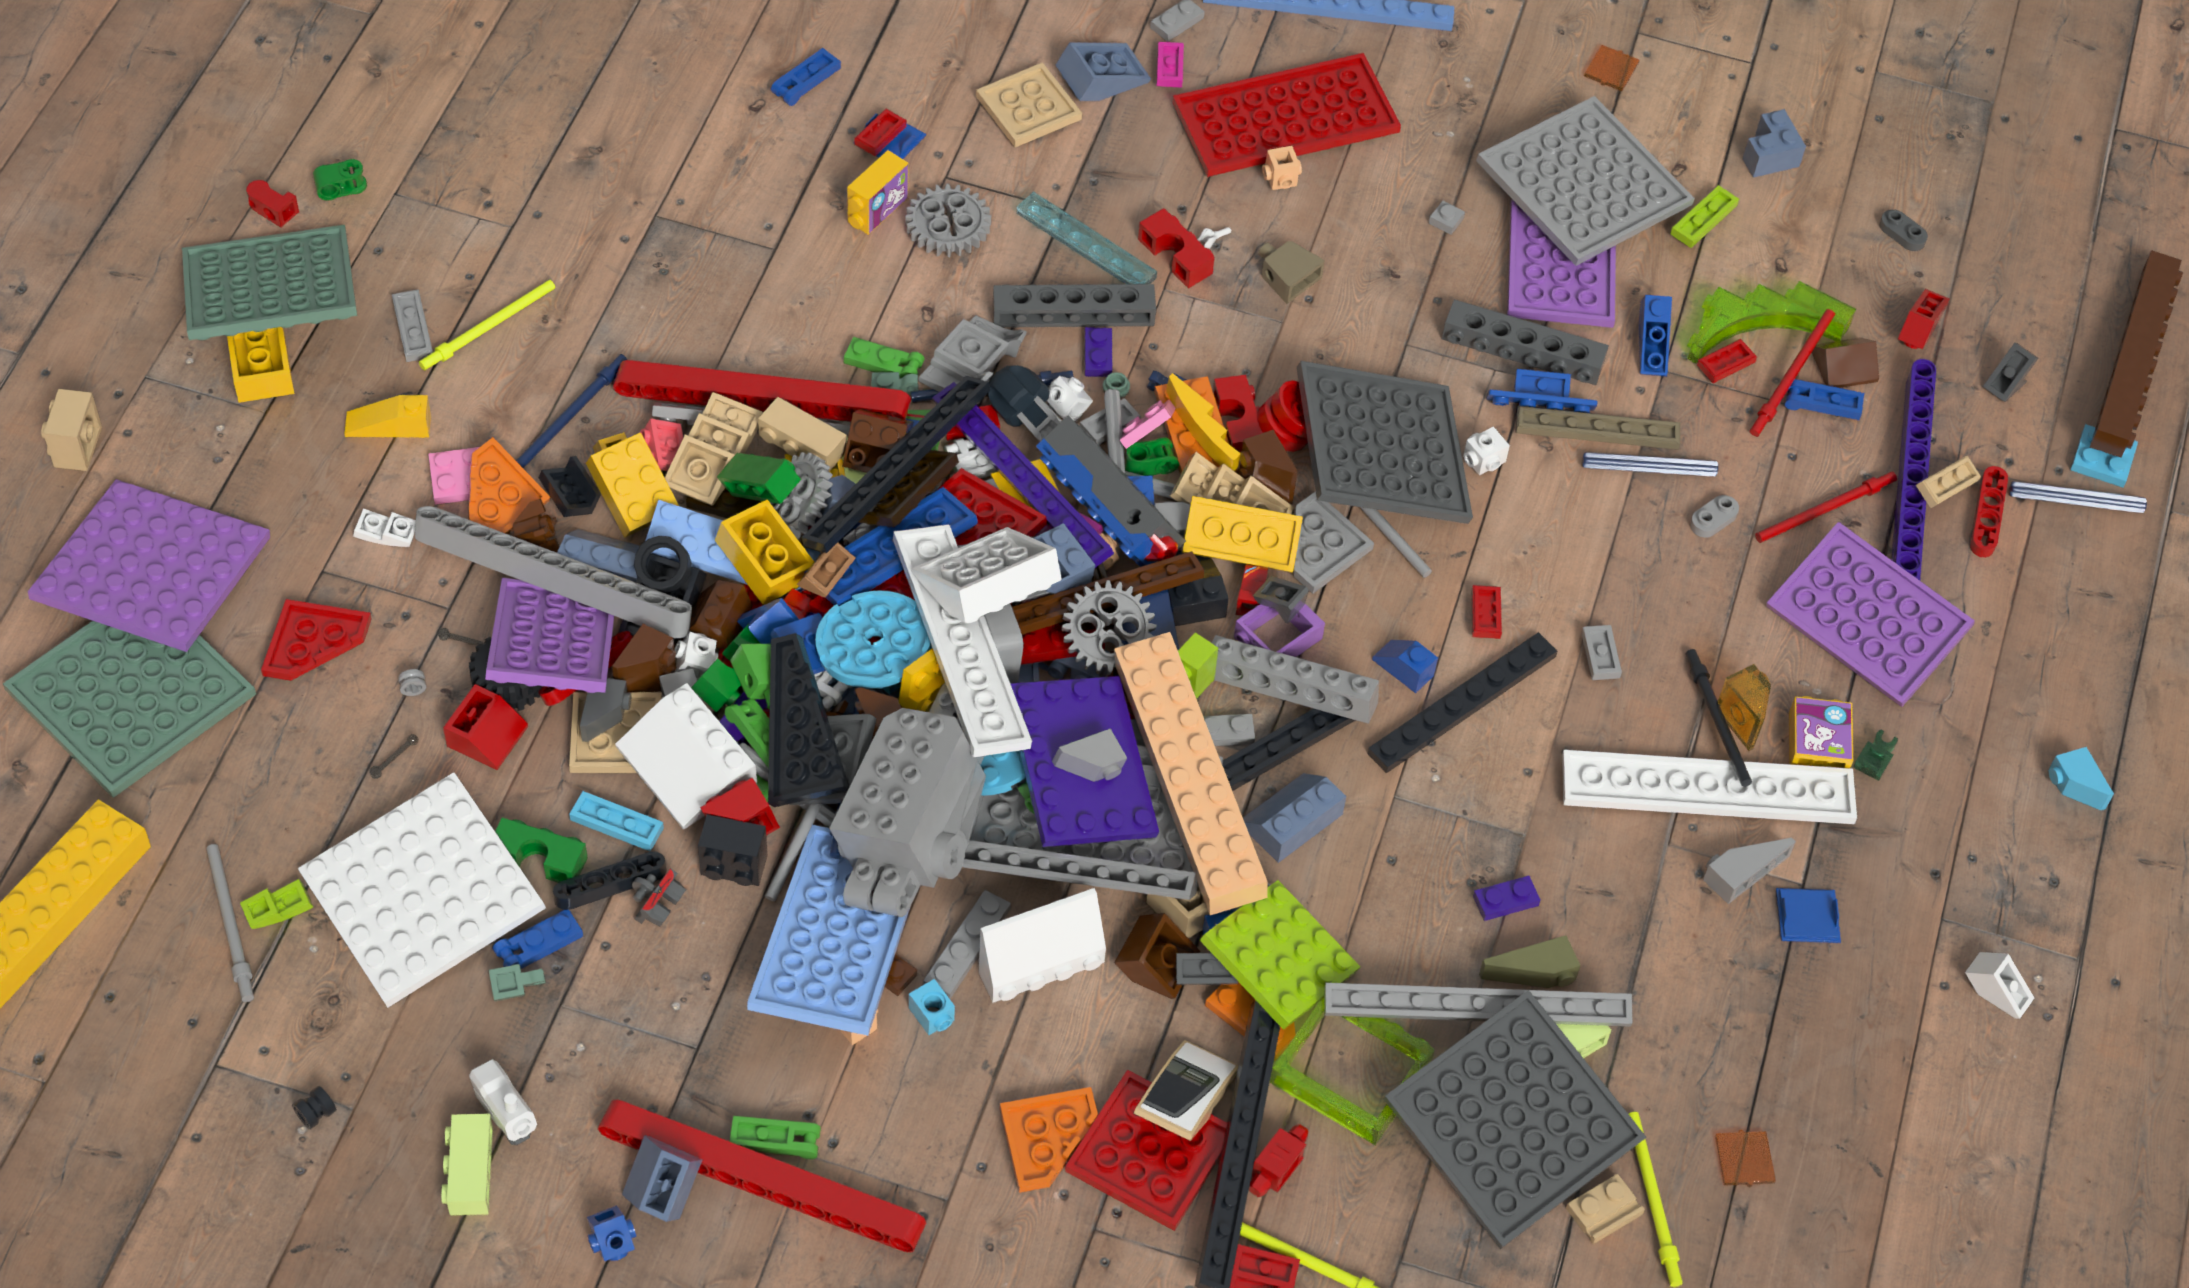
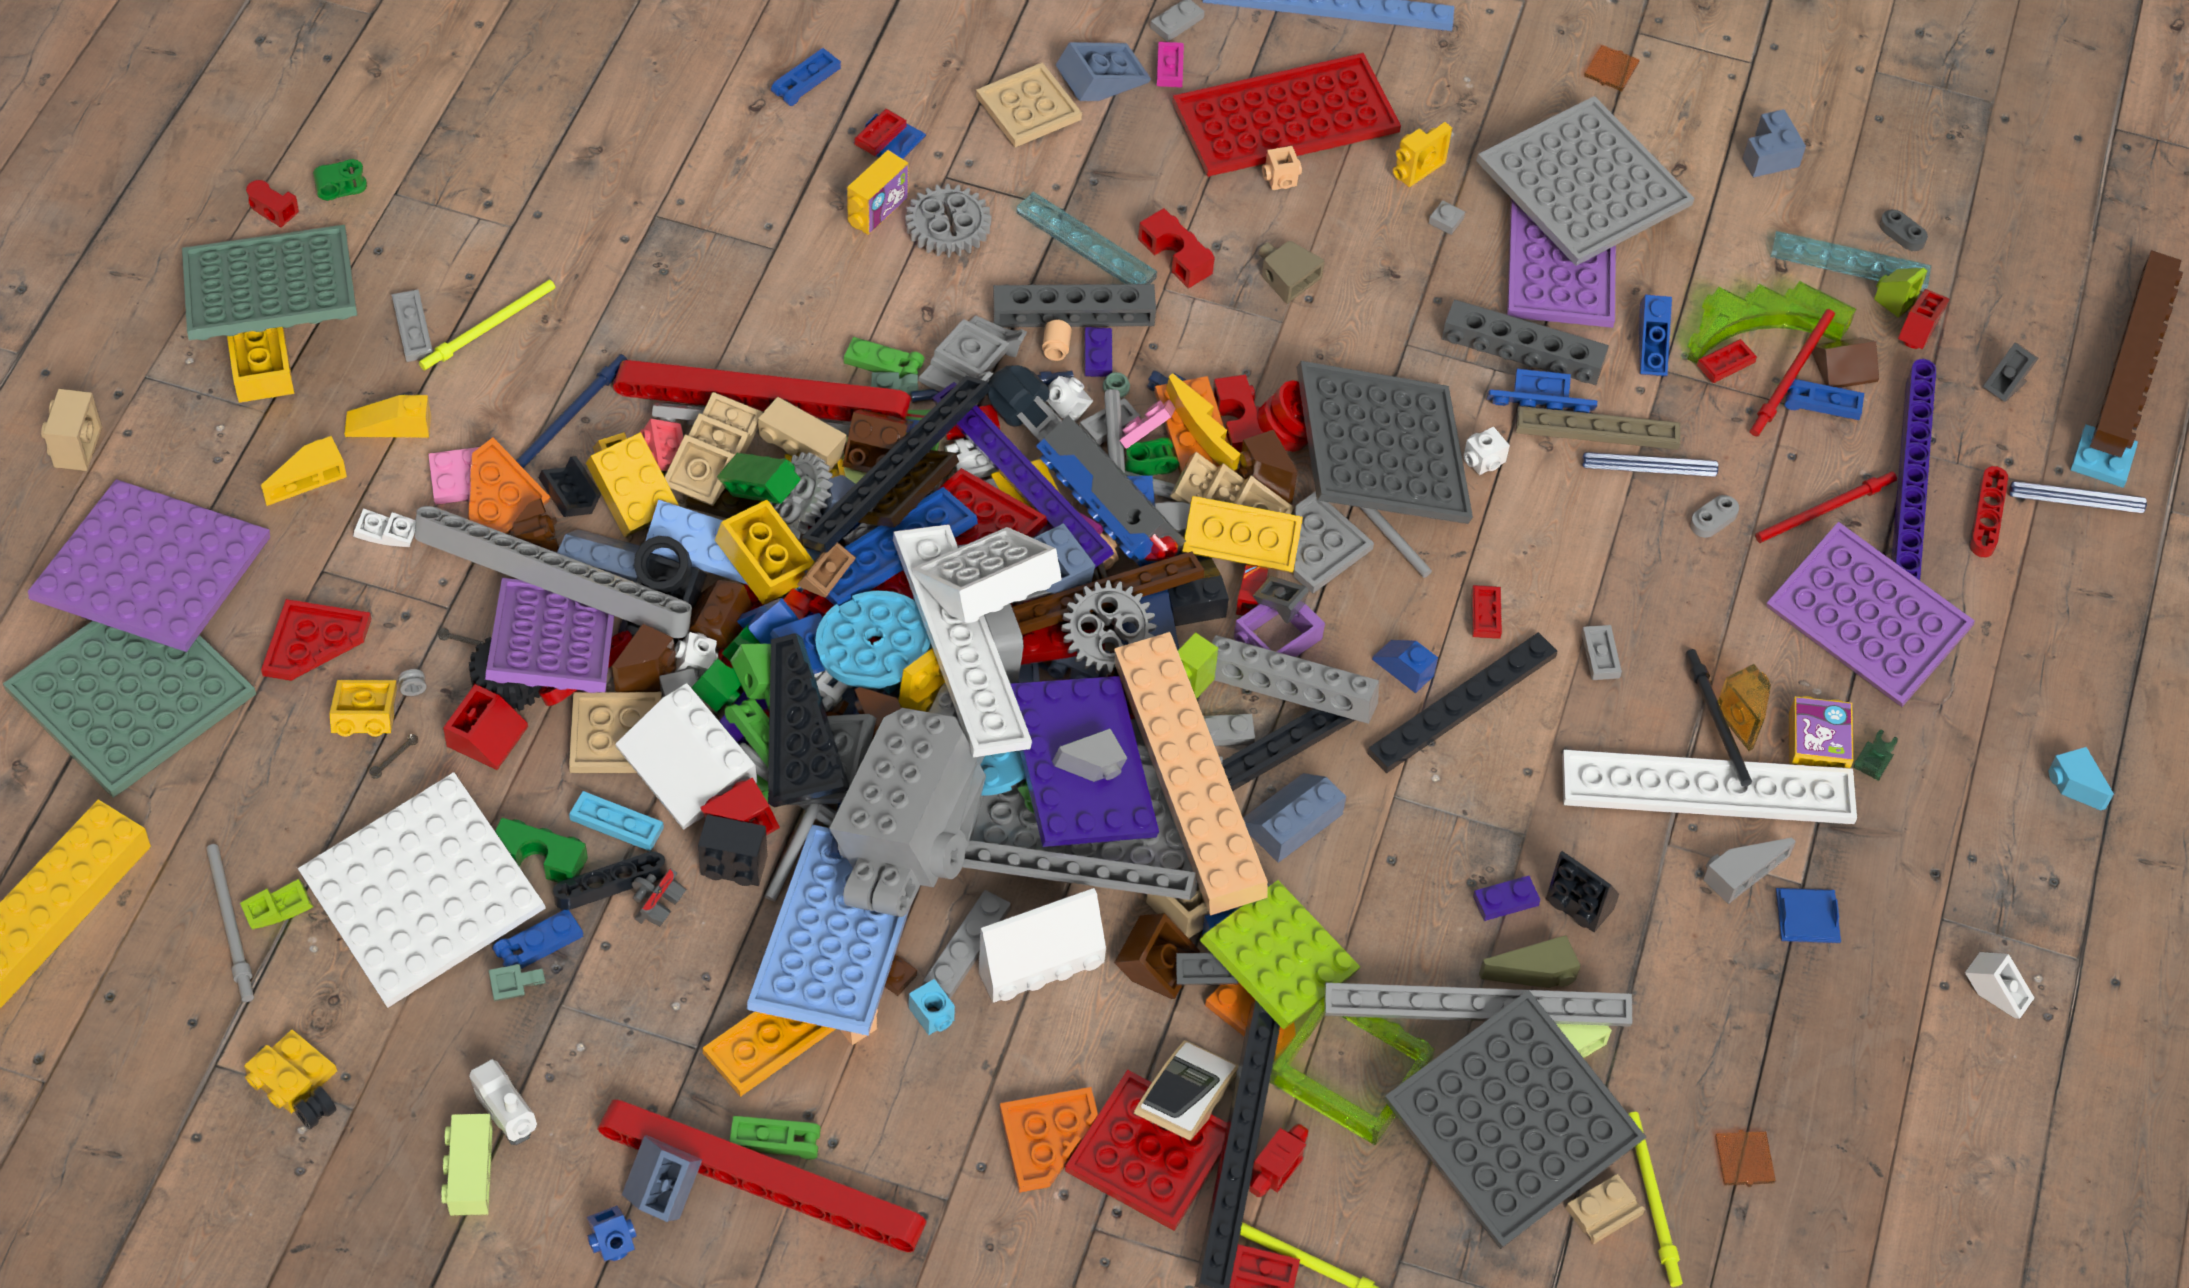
(288, 1070): none -> yellow plate
(306, 470): none -> yellow slope
(363, 707): none -> yellow plate
(604, 709): dark grey slope -> none
(760, 1048): none -> light orange plate
(1056, 340): none -> light nougat brick
(1209, 236): white hand -> none
(1422, 153): none -> yellow plate
(1581, 893): none -> black slope
(1704, 216): lime plate -> none
(1840, 258): none -> clear light blue plate
(1900, 289): none -> lime slope
(1948, 481): tan tile -> none

